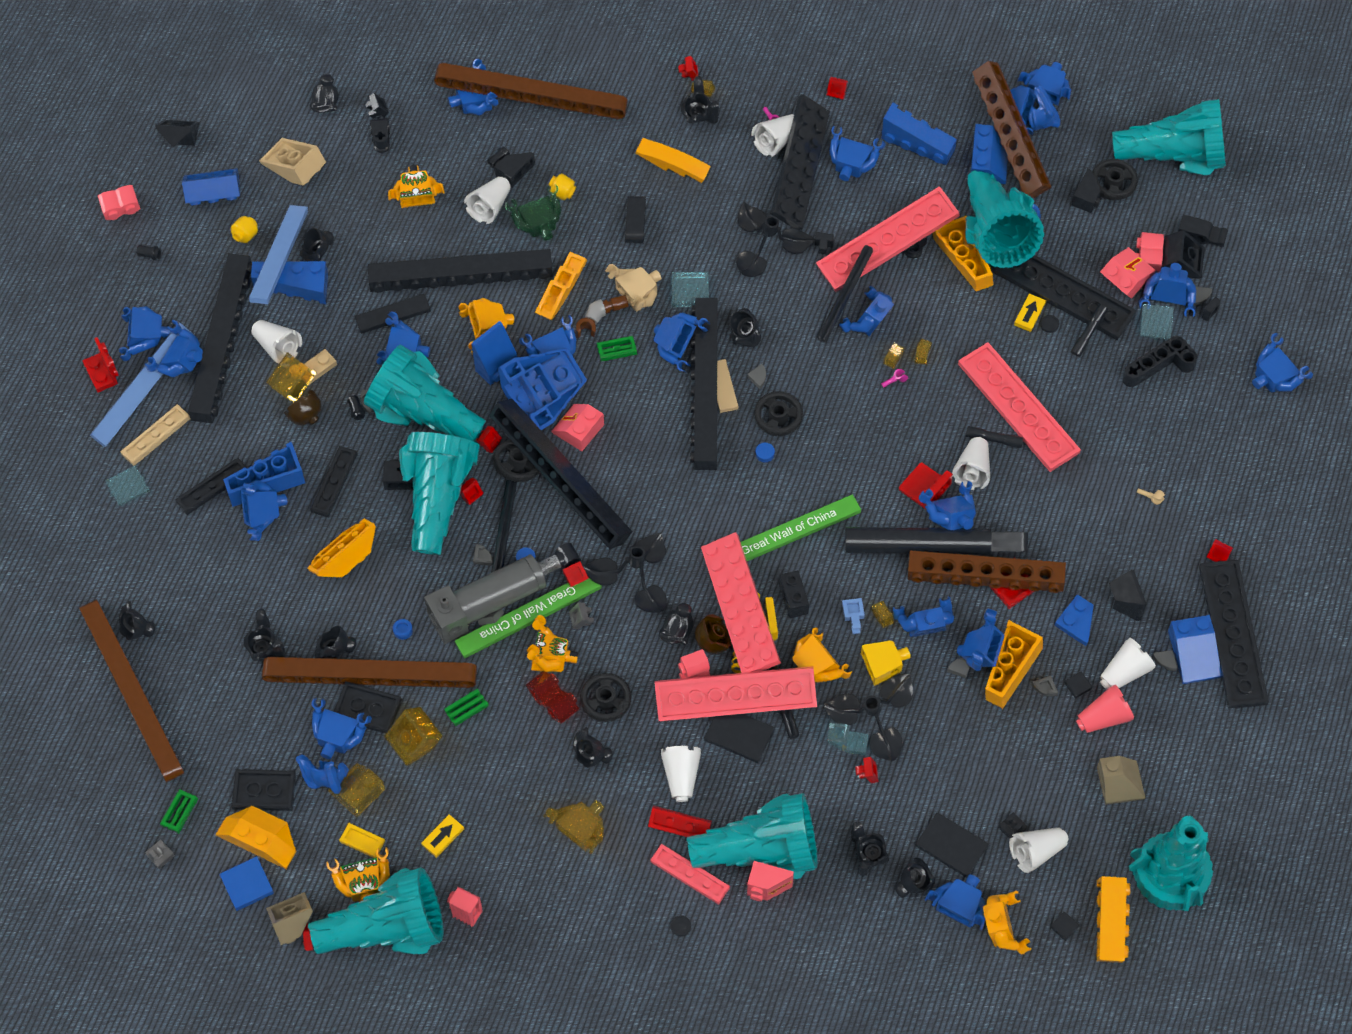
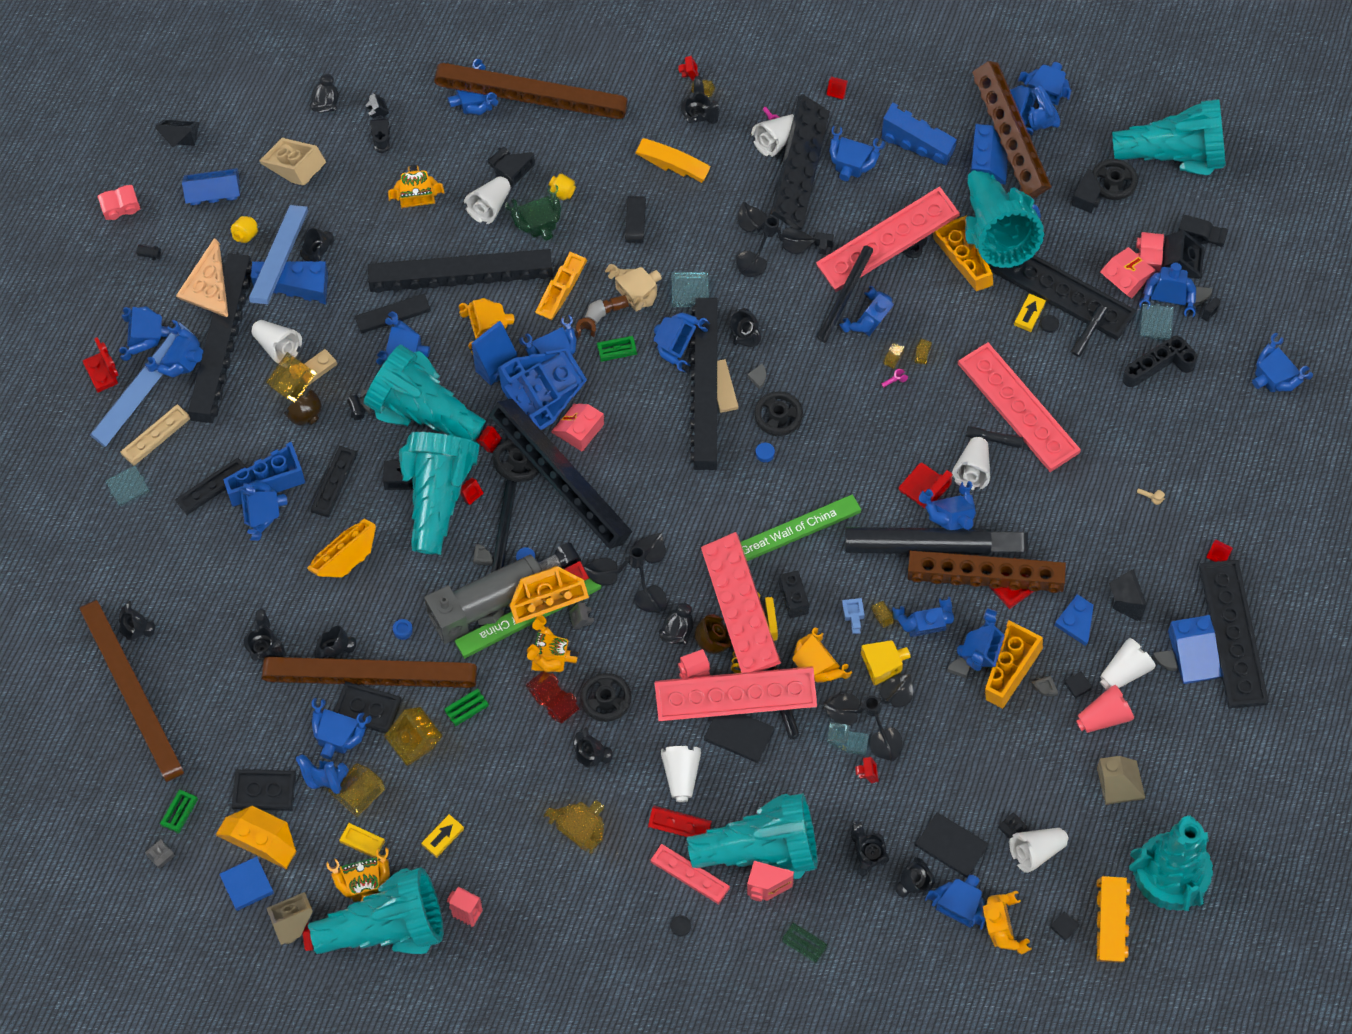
(206, 283): none -> light nougat tile
(546, 593): none -> light orange wedge
(800, 949): none -> clear green tile

